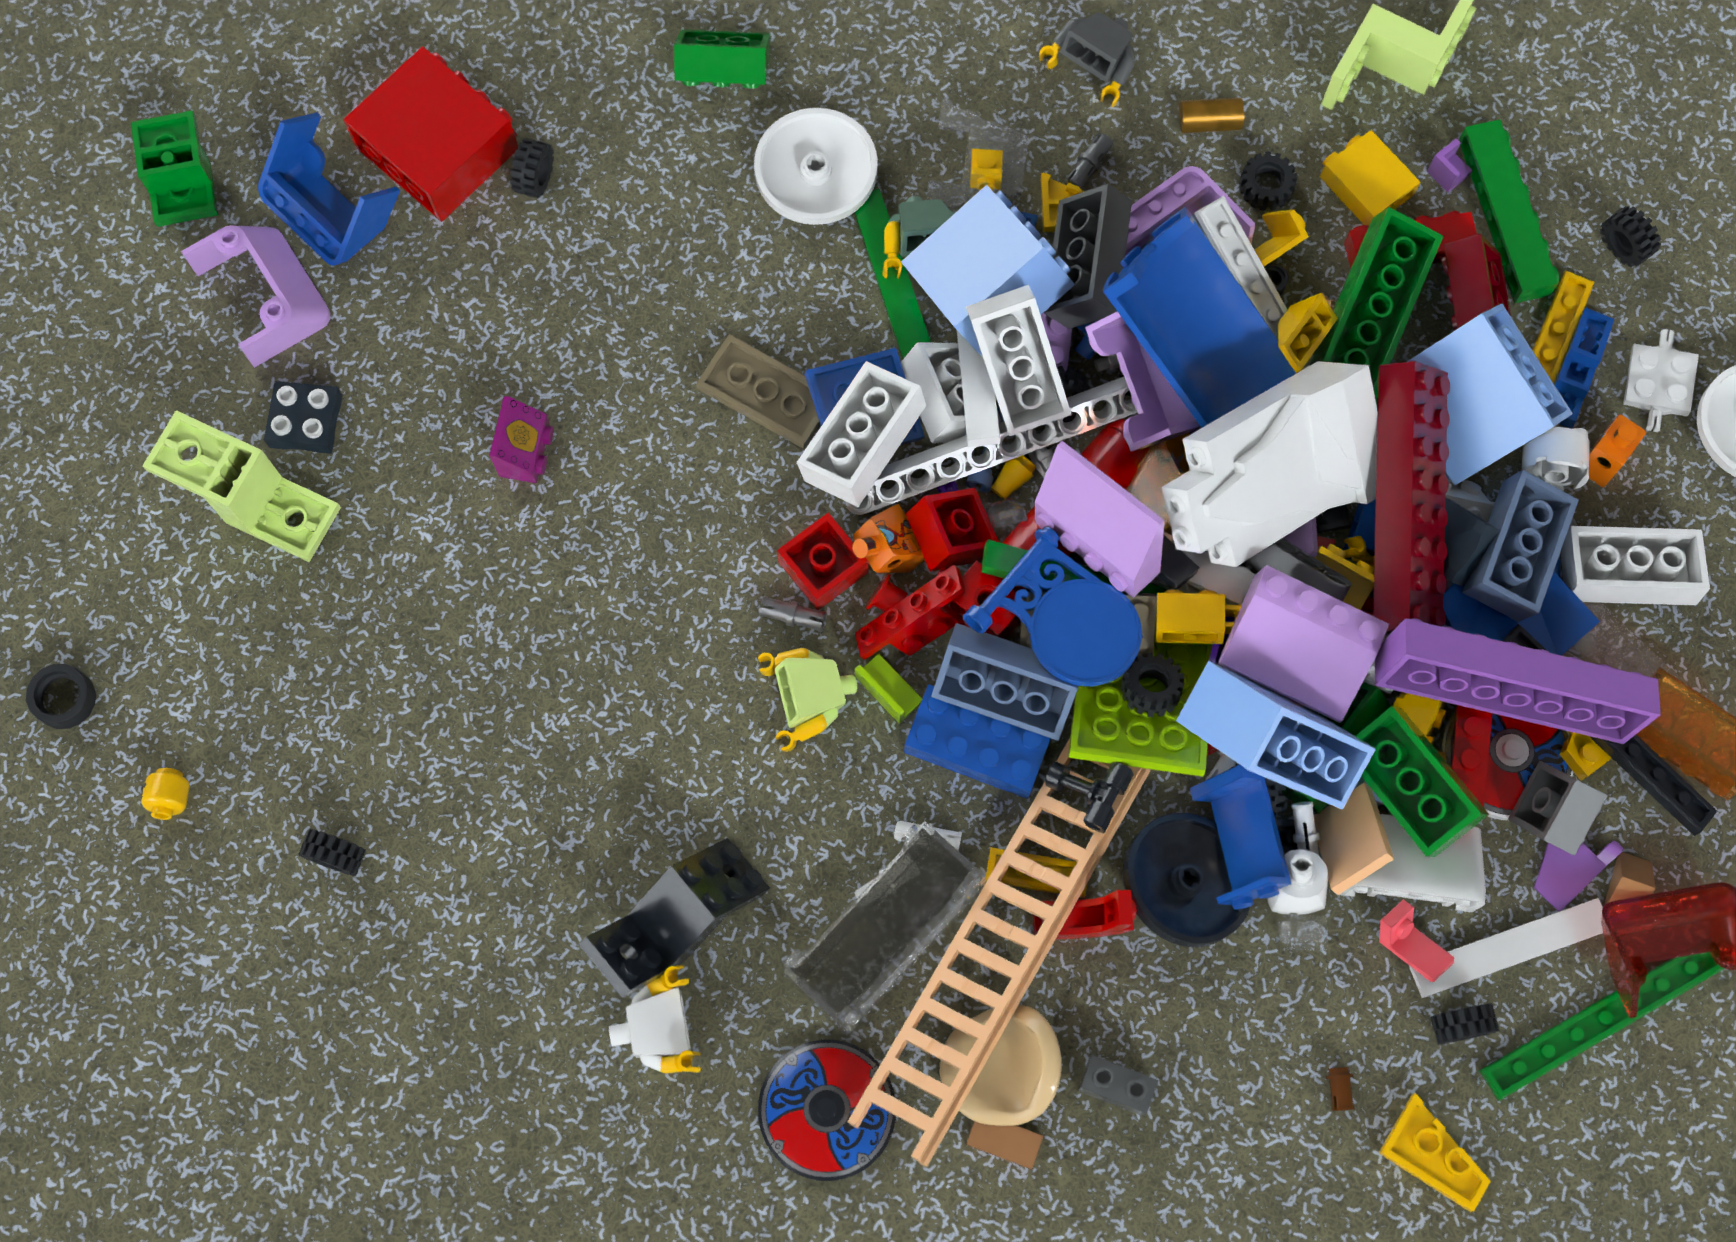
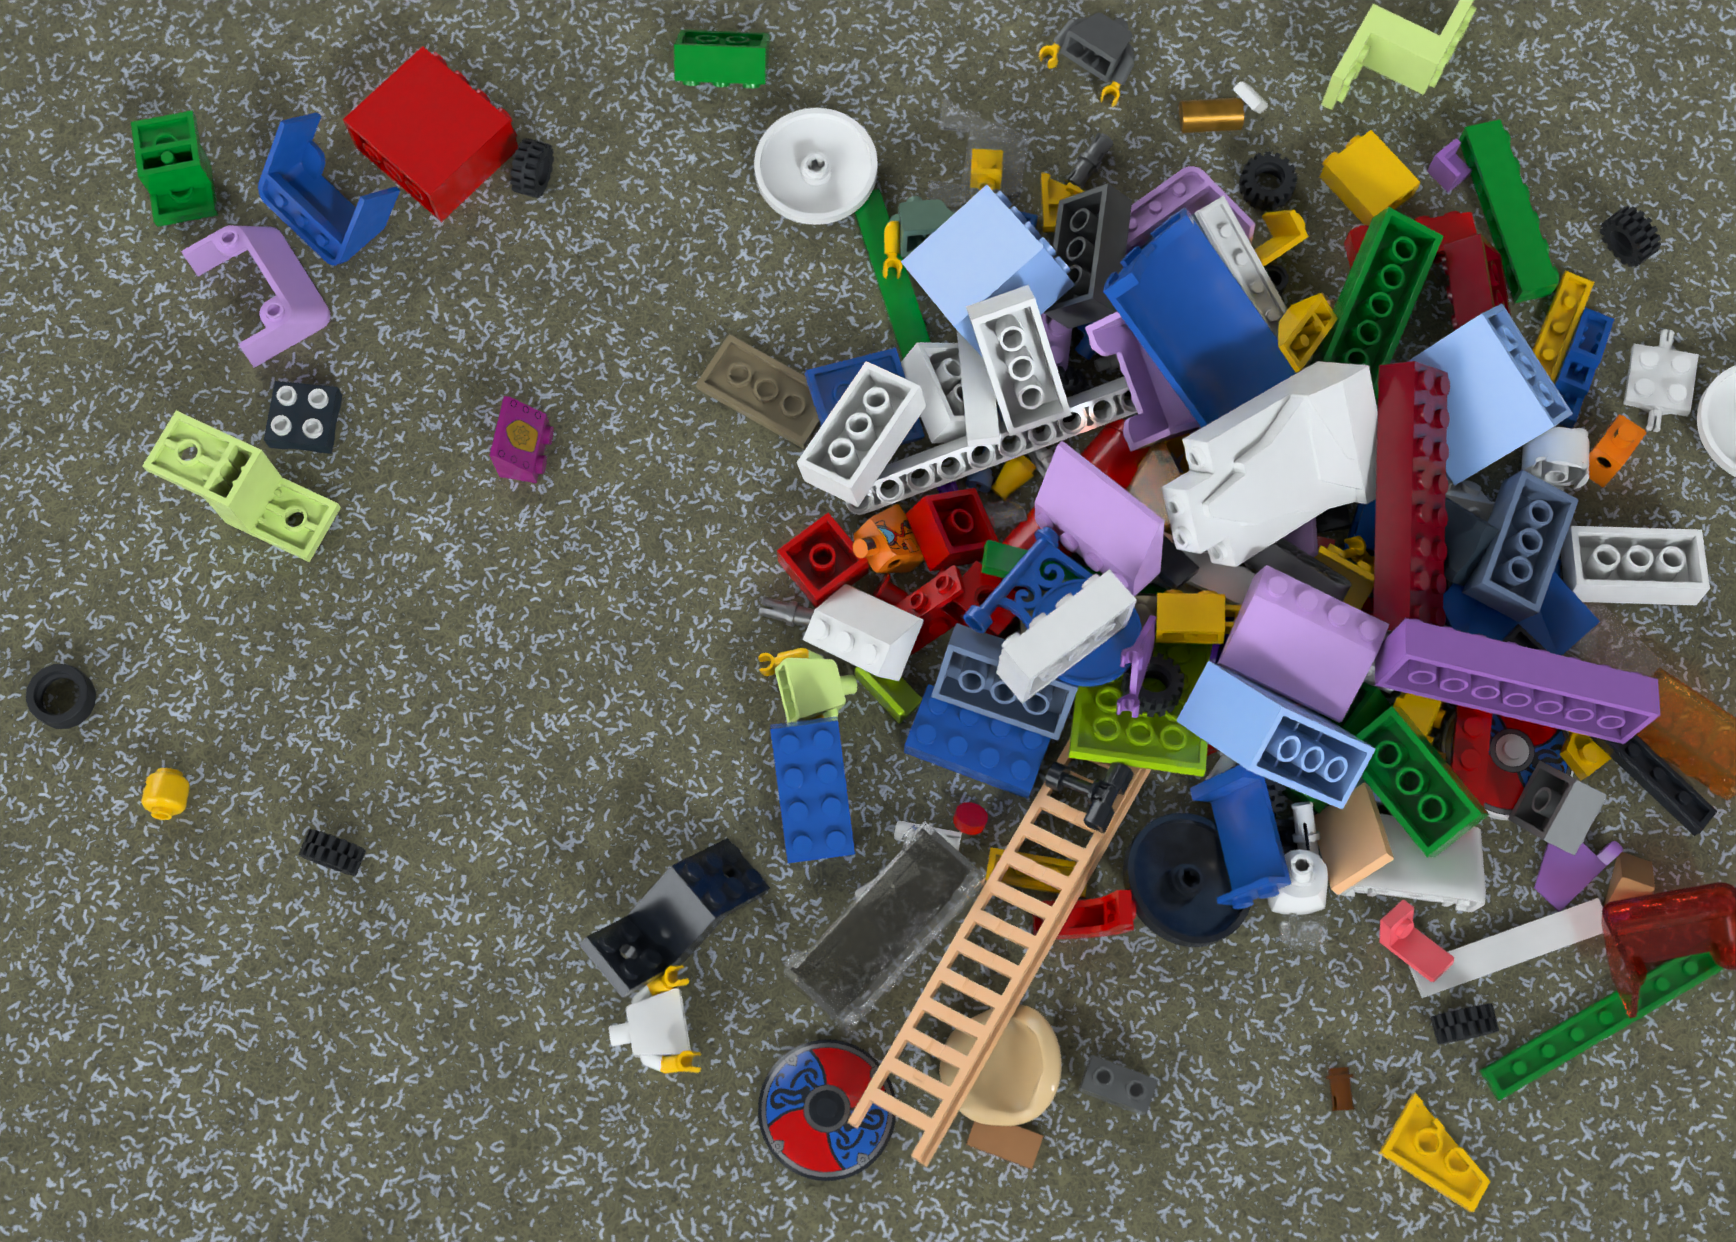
(812, 789): none -> blue brick
(864, 631): none -> white slope
(970, 818): none -> red tile
(1065, 635): none -> white brick
(1139, 656): none -> medium lavender flag
(1251, 97): none -> white tile

